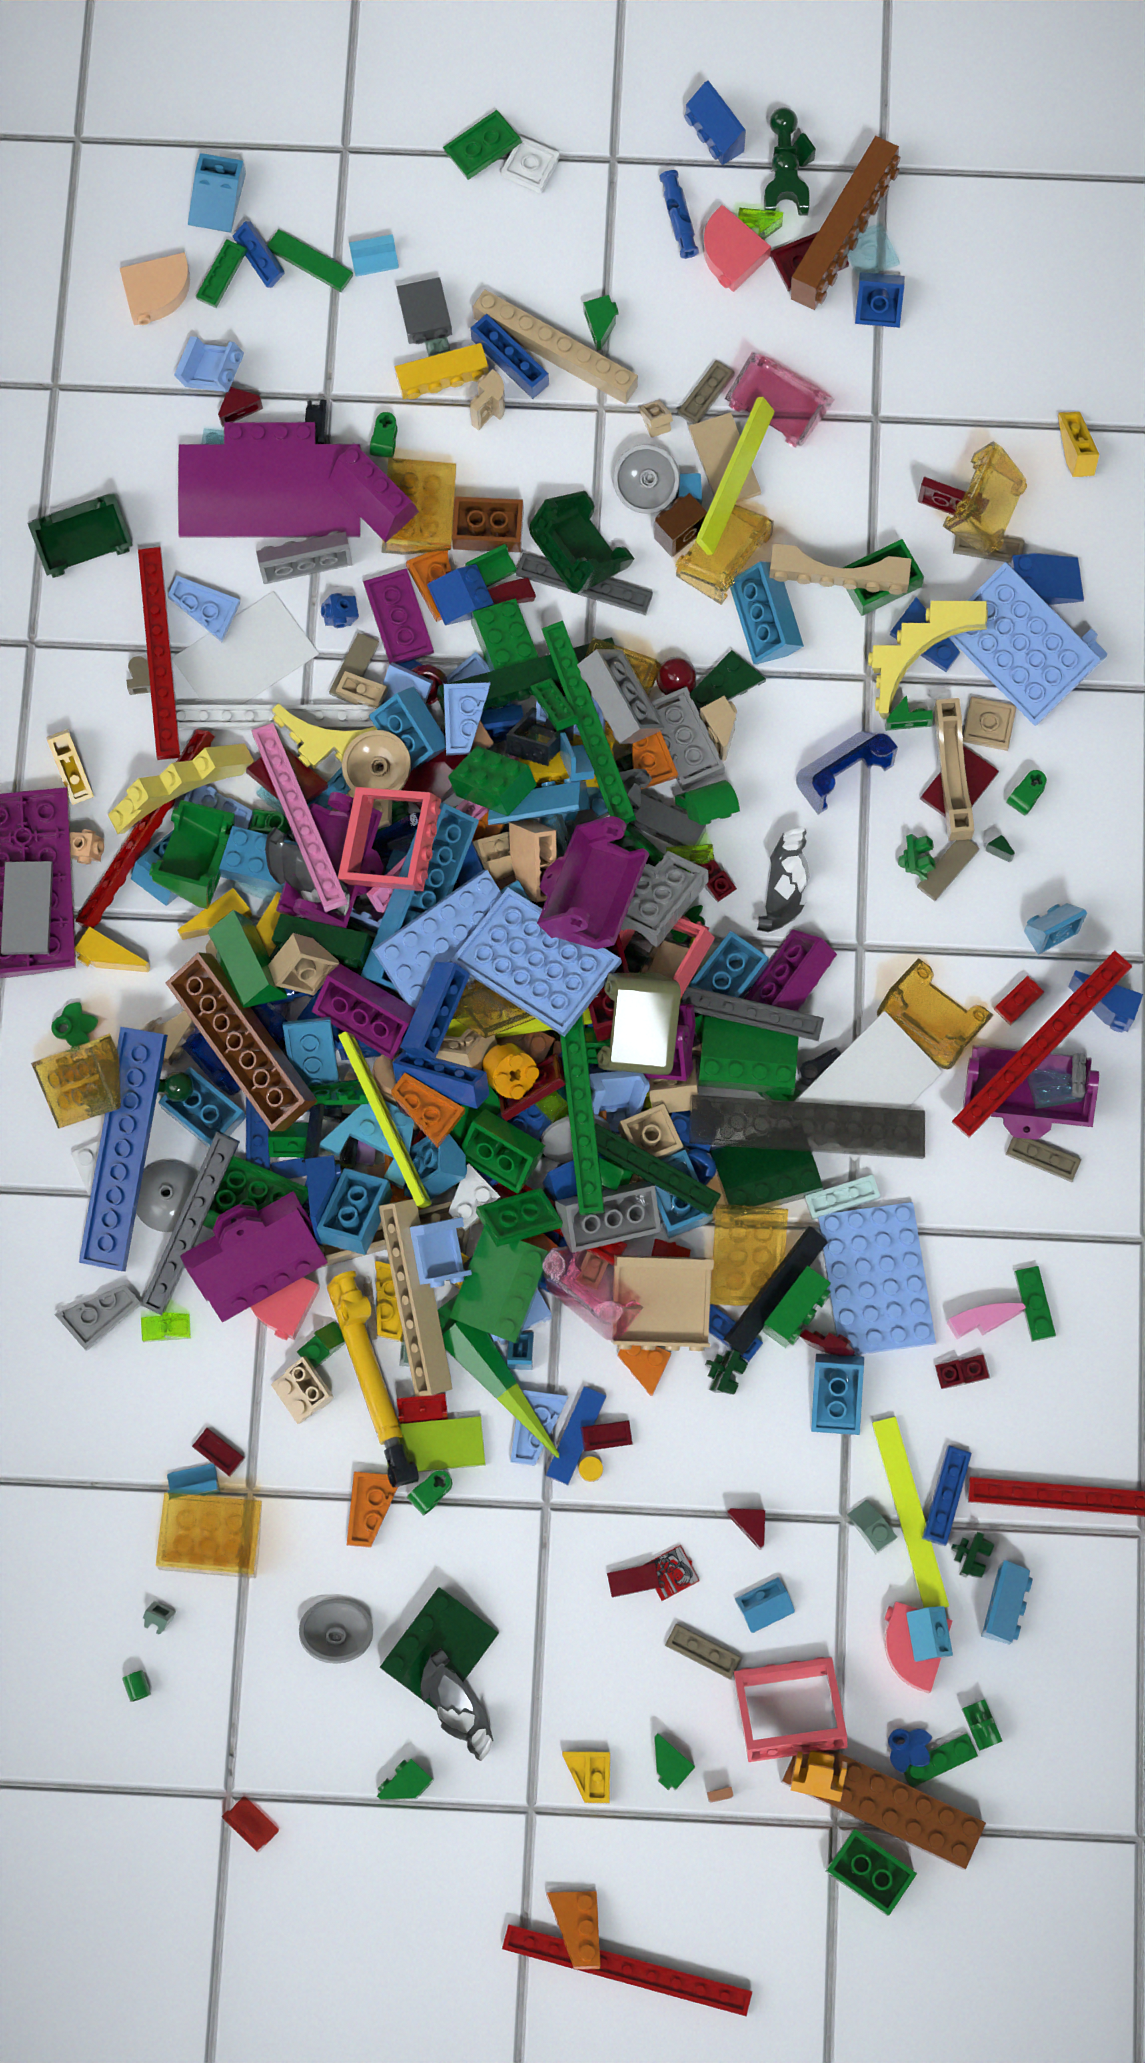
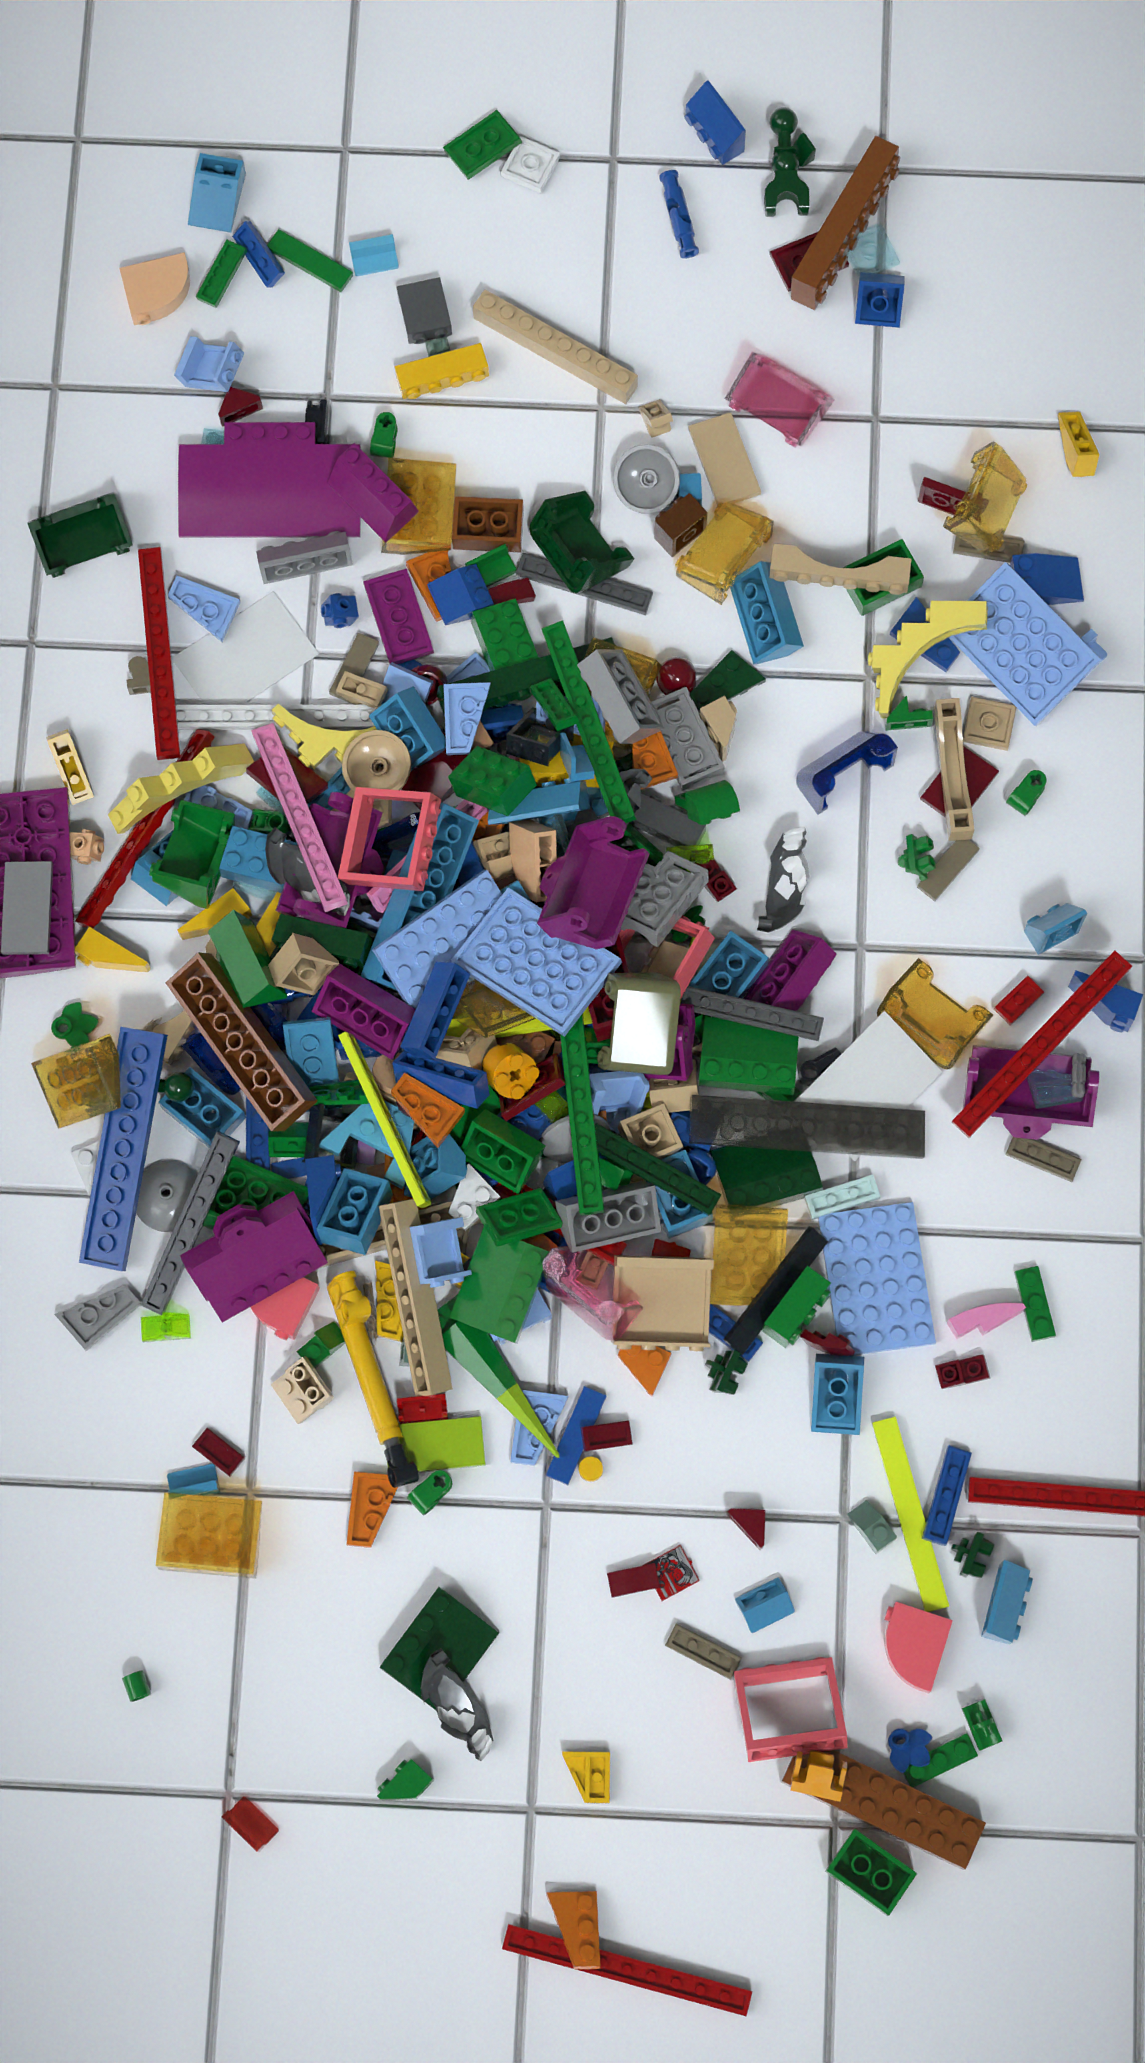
(158, 1615): sand green tile -> none
(335, 1621): light grey dish -> none
(399, 811): dark green wheel -> none
(489, 401): tan brick -> none
(510, 356): blue brick -> none
(521, 1353): dark azure slope -> none
(601, 318): green slope -> none
(635, 957): dark green slope -> none
(670, 1764): green slope -> none
(706, 392): dark tan tile -> none
(719, 1795): nougat tile -> none
(732, 249): coral brick -> none
(735, 476): neon yellow tile -> none
(765, 220): clear neon green slope -> none
(929, 1633): medium azure panel -> none
(1000, 848): dark green slope -> none

